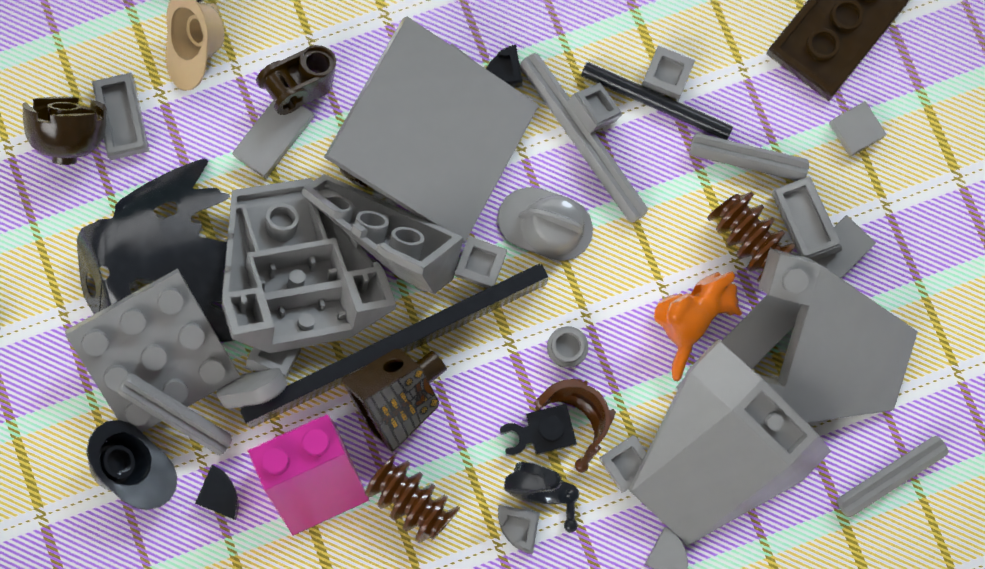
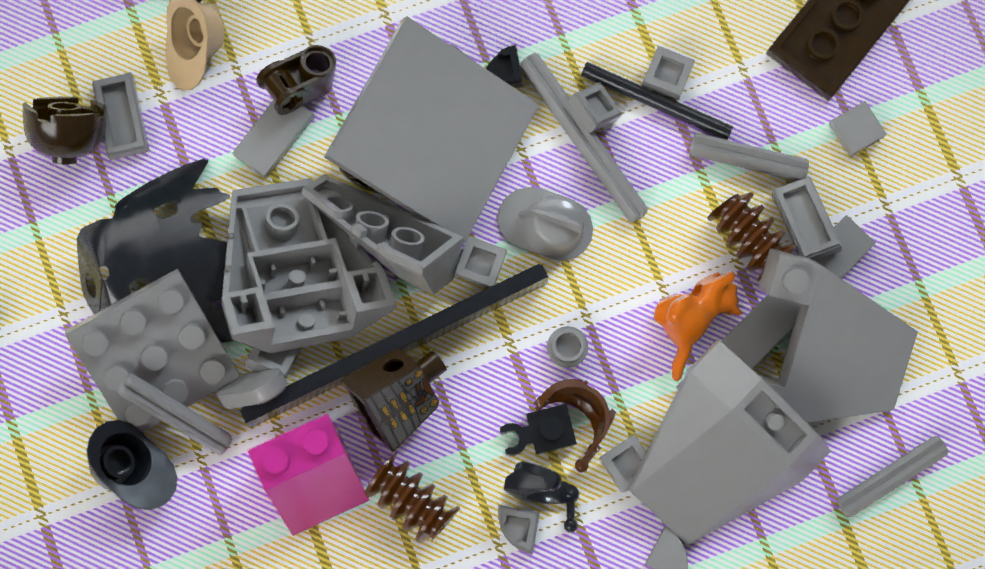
(219, 494): black tile -> none

